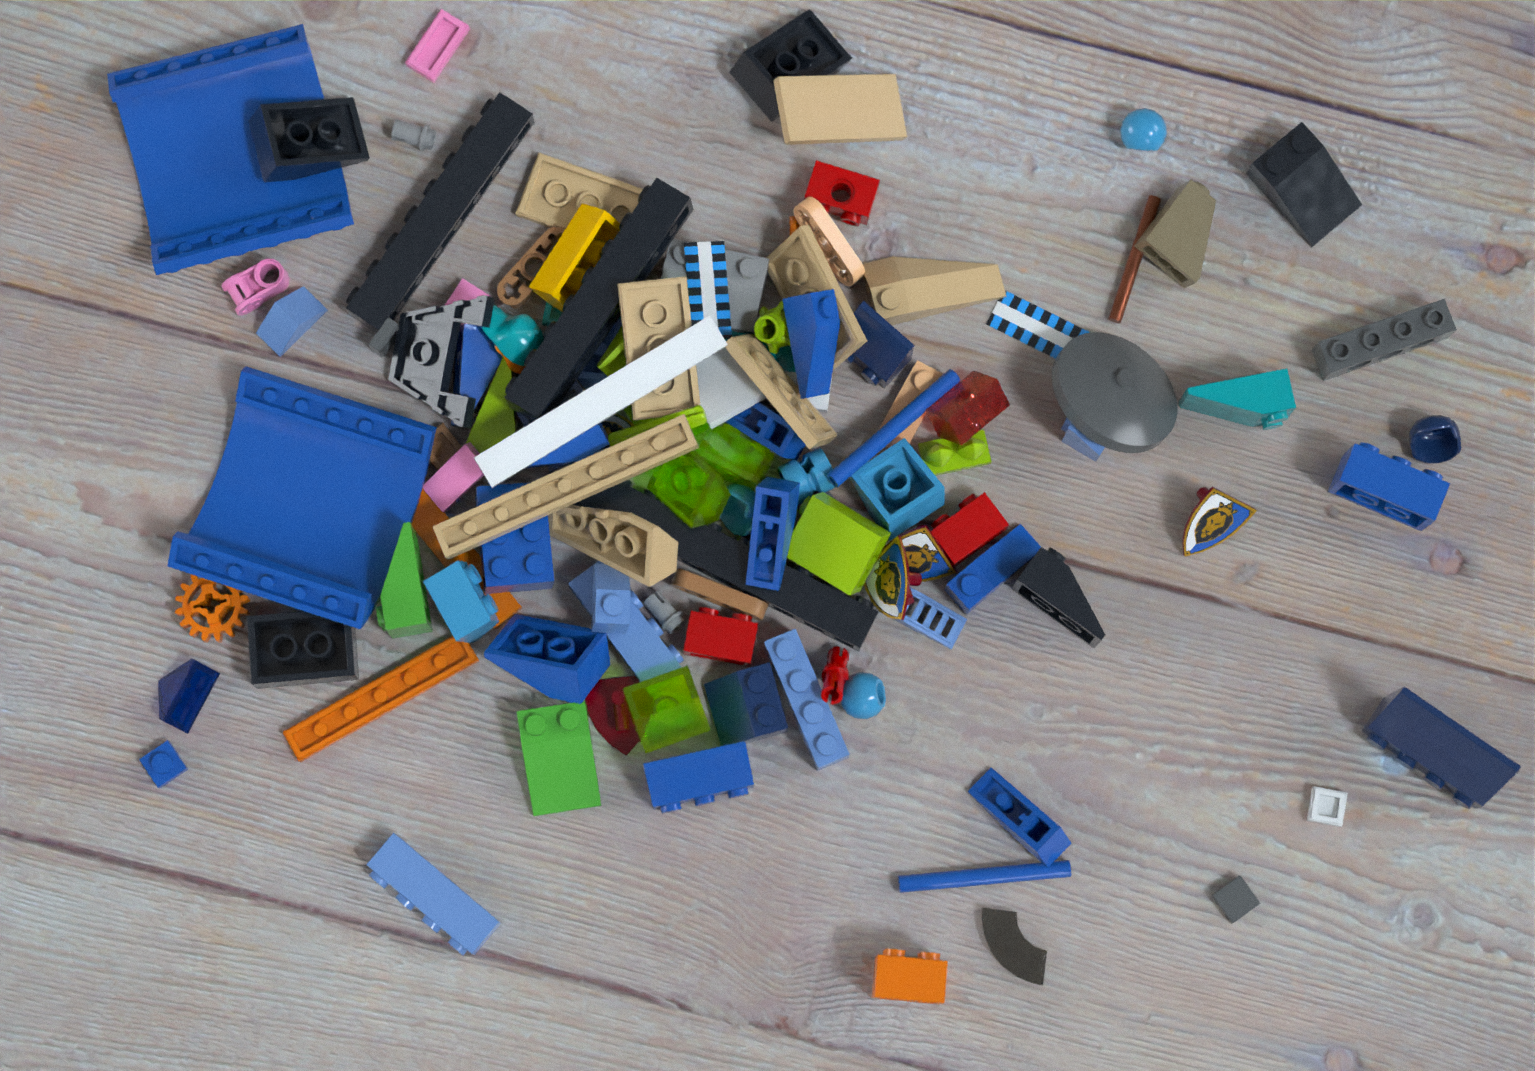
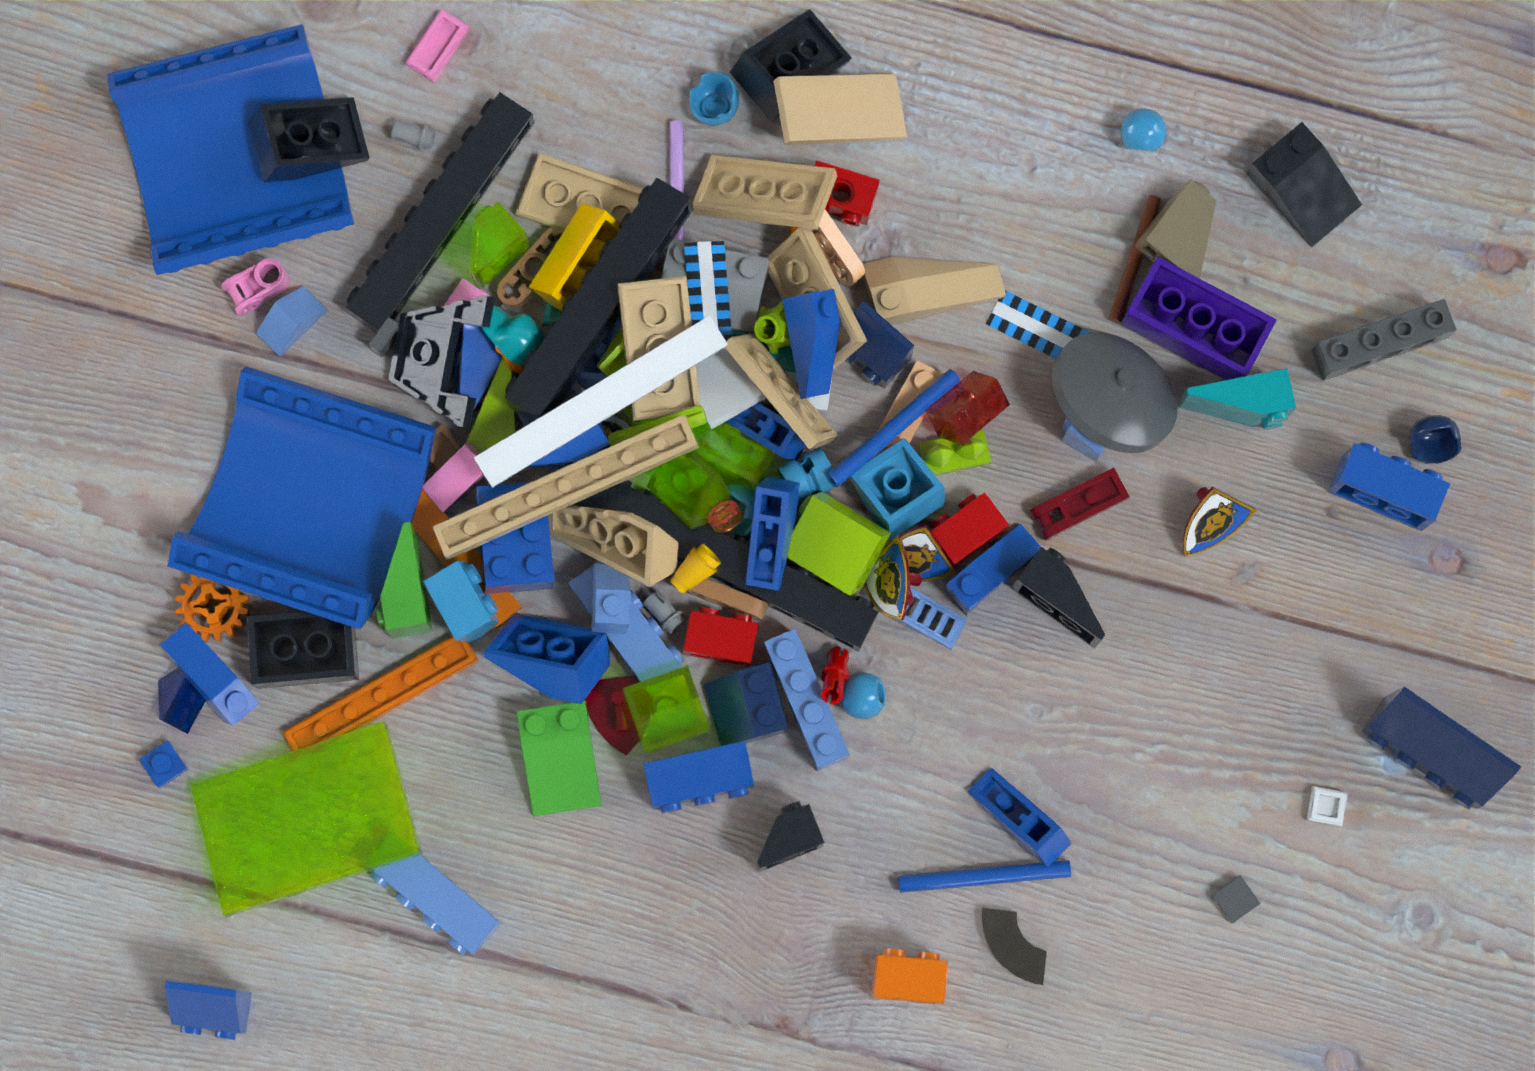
(208, 1008): none -> blue slope
(209, 675): none -> blue slope
(305, 819): none -> clear neon green plate
(495, 243): none -> clear neon green slope
(676, 162): none -> lavender bar
(695, 568): none -> yellow cone
(714, 99): none -> dark azure hair
(724, 516): none -> clear orange tile
(764, 191): none -> tan tile
(791, 836): none -> black slope
(1081, 503): none -> dark red plate
(1198, 321): none -> dark purple slope

